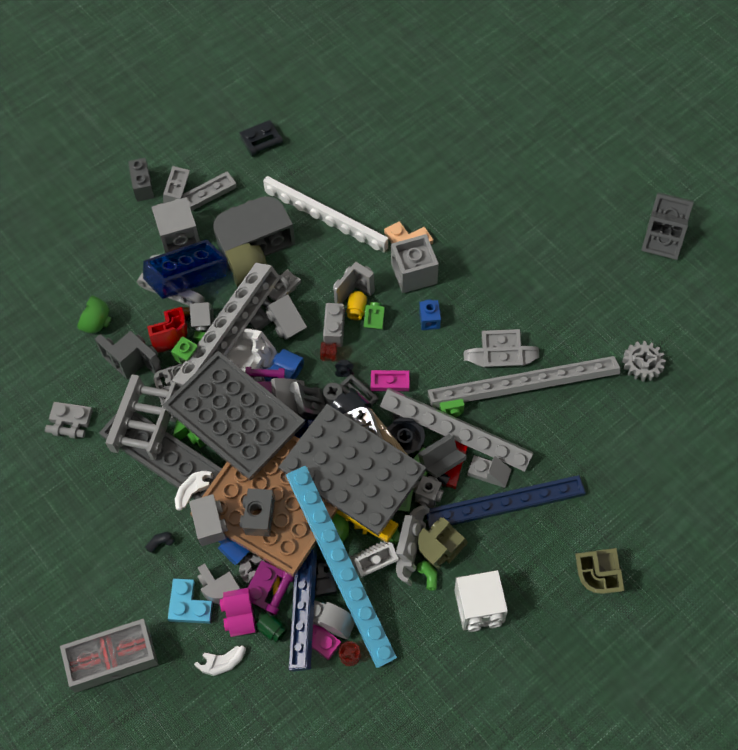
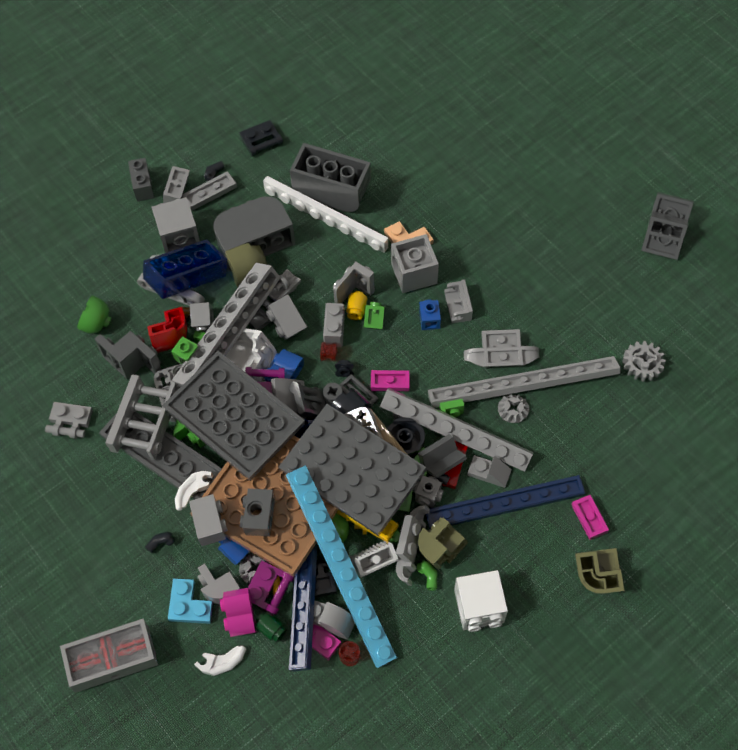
(212, 170): none -> black arm
(330, 177): none -> dark grey brick
(458, 302): none -> light grey hinge
(511, 415): none -> light grey gear
(590, 517): none -> dark pink plate

